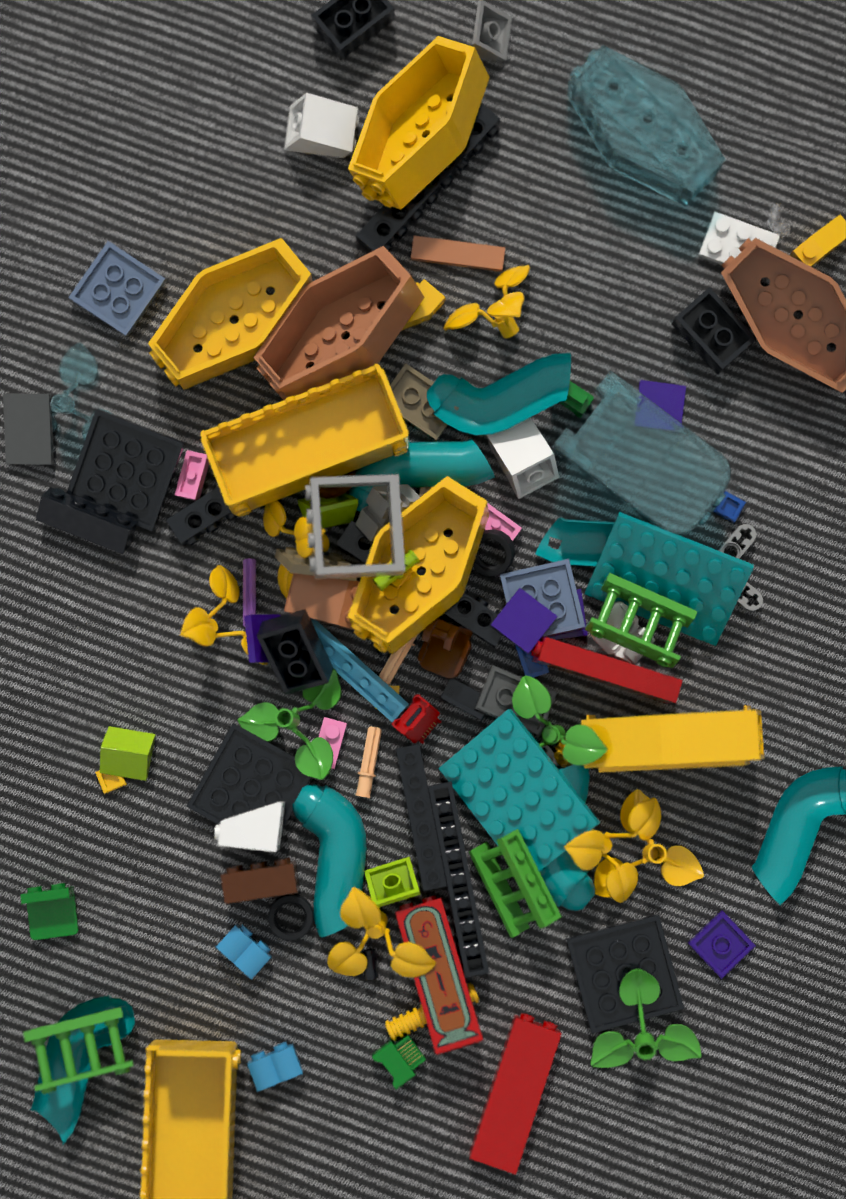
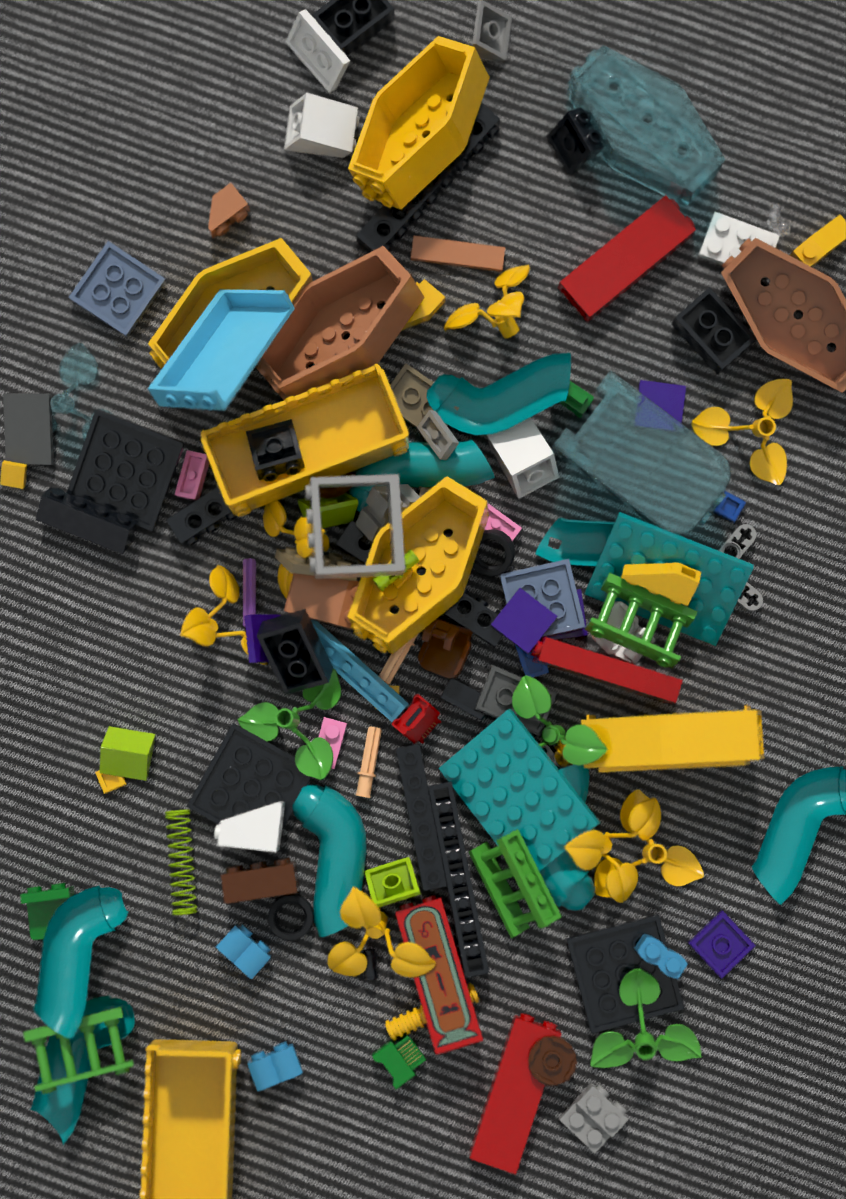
(13, 474): none -> yellow tile
(68, 955): none -> teal animal
(170, 815): none -> lime piece
(221, 349): none -> medium azure panel
(226, 209): none -> nougat slope
(275, 450): none -> black plate
(317, 51): none -> white plate
(437, 435): none -> light grey plate
(552, 1060): none -> reddish brown tile
(575, 140): none -> black plate
(594, 1117): none -> light grey plate
(627, 258): none -> red brick
(664, 958): none -> dark azure brick
(667, 579): none -> yellow slope
(776, 401): none -> yellow plant

